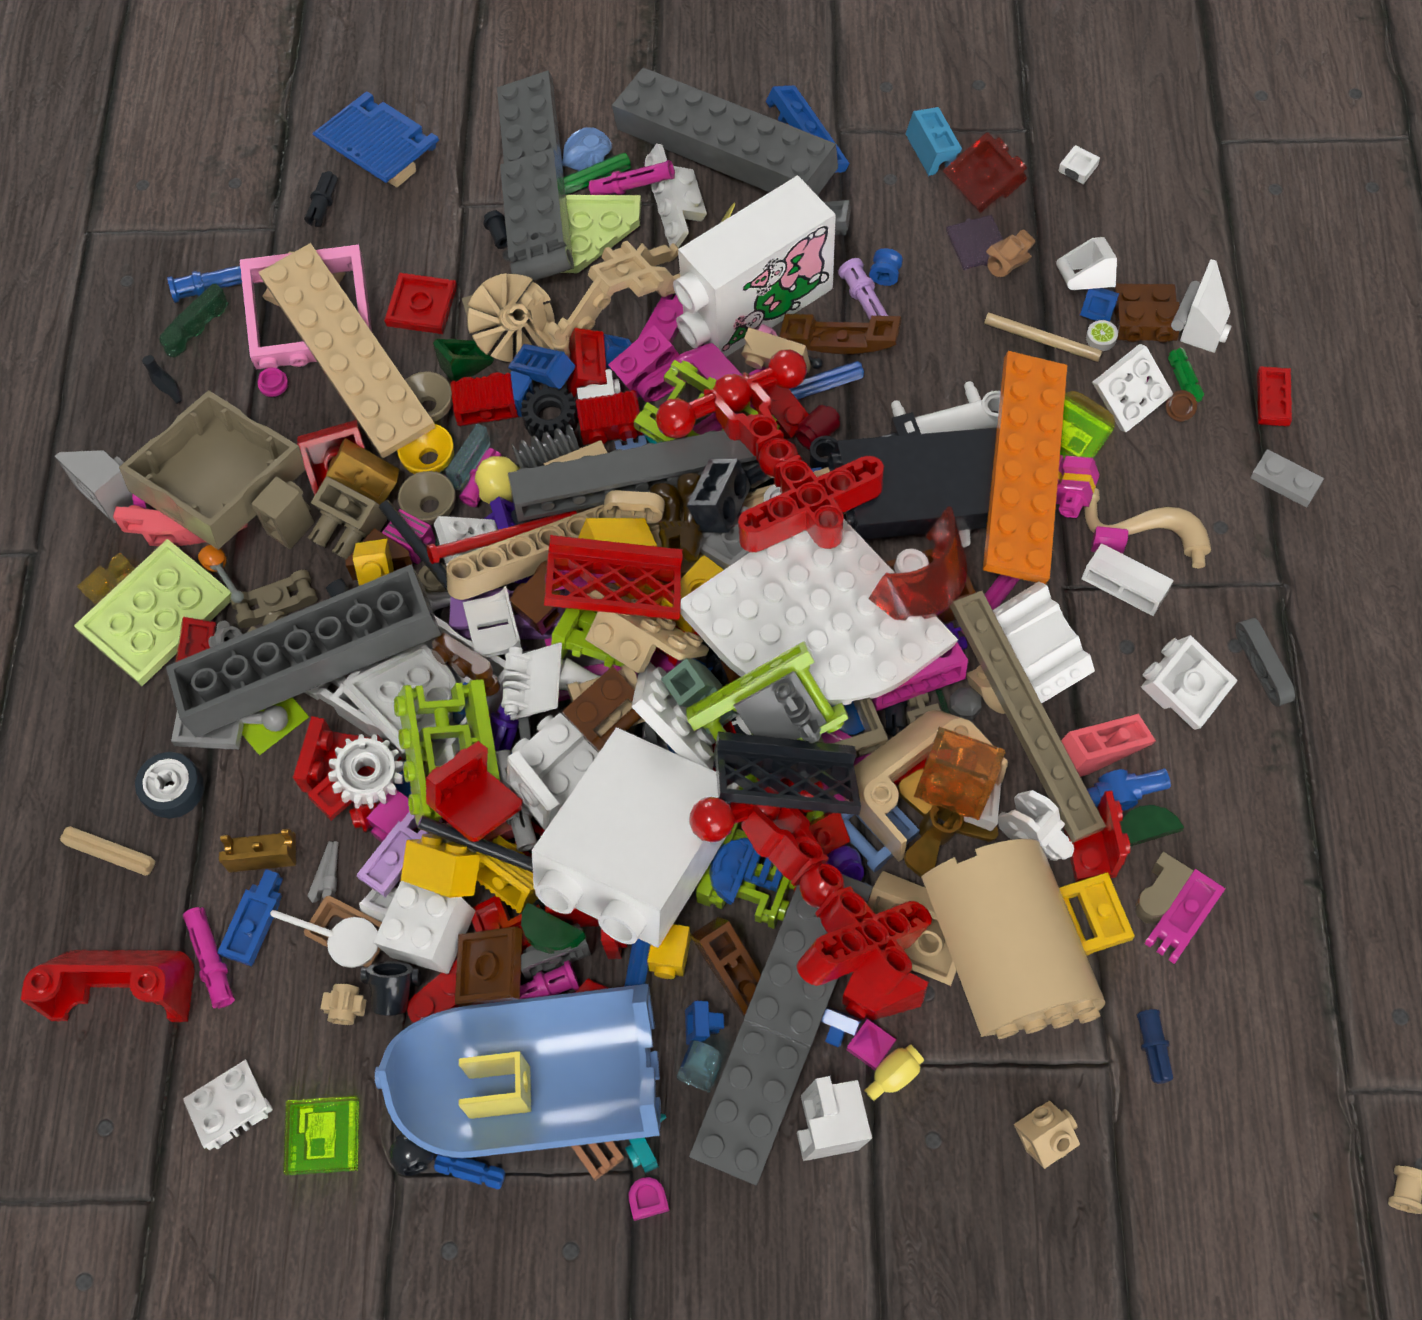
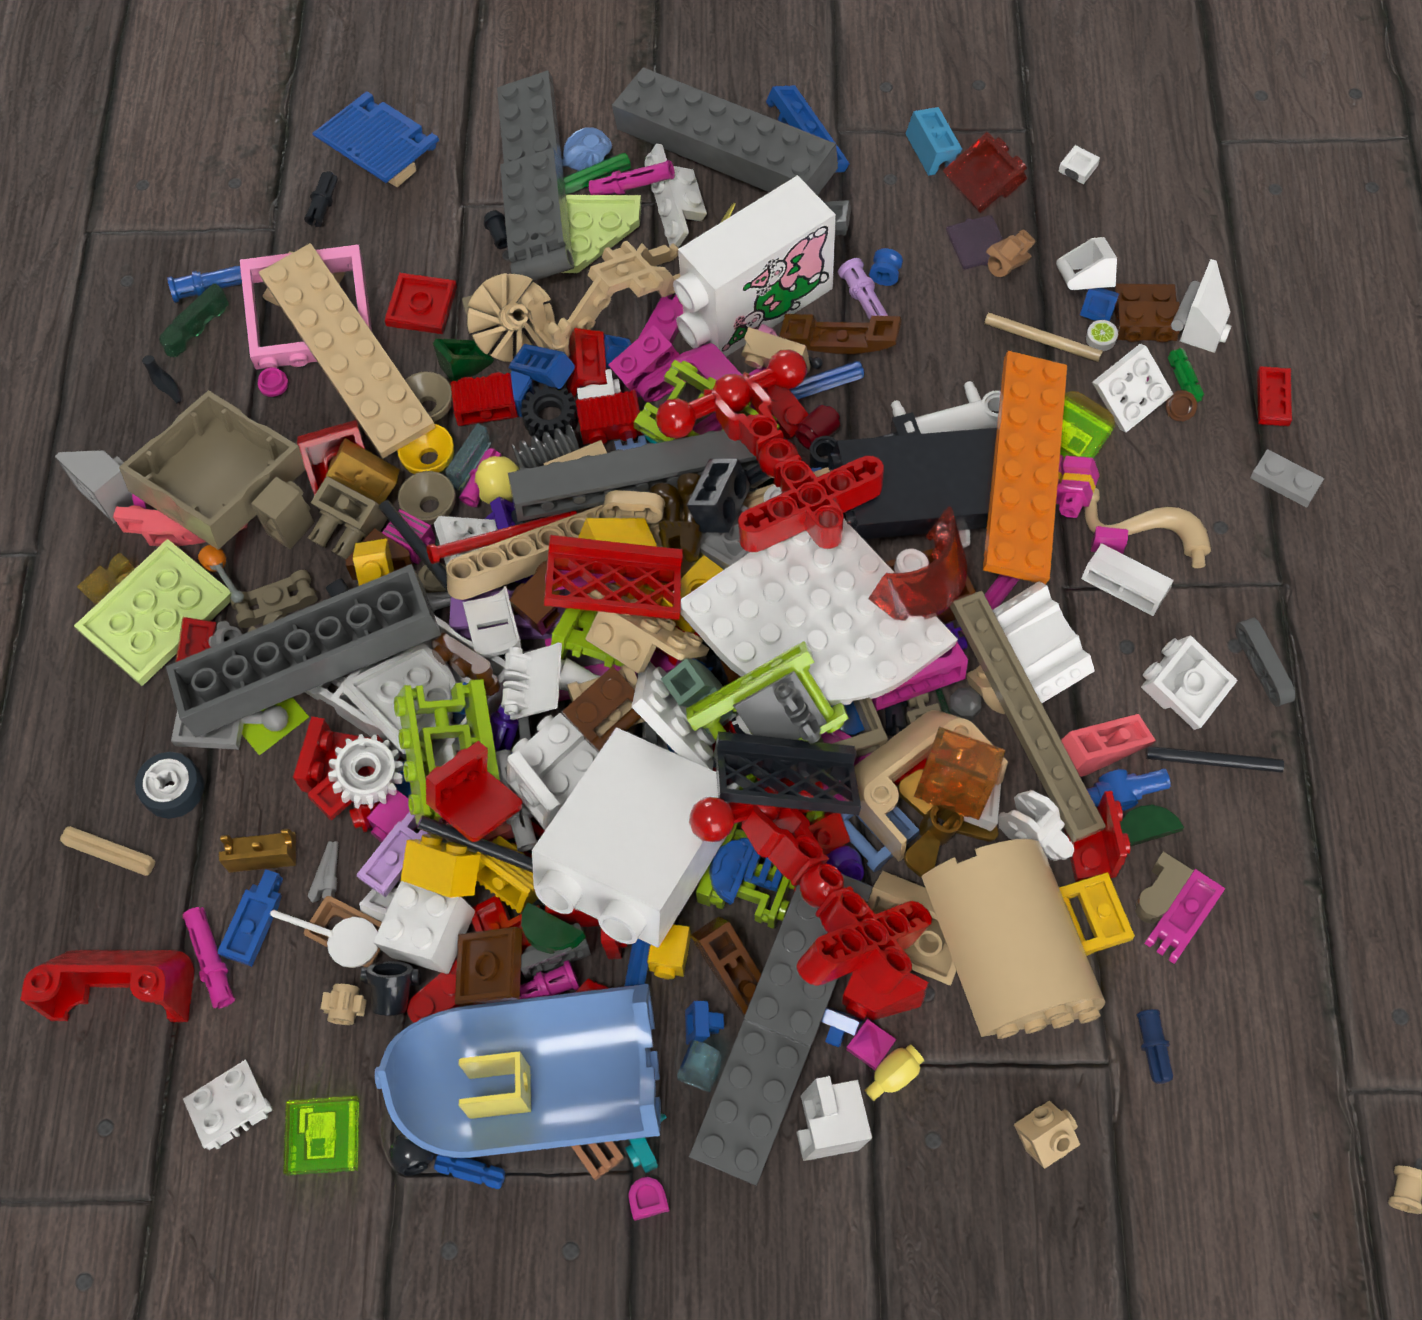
(1215, 759): none -> black bar

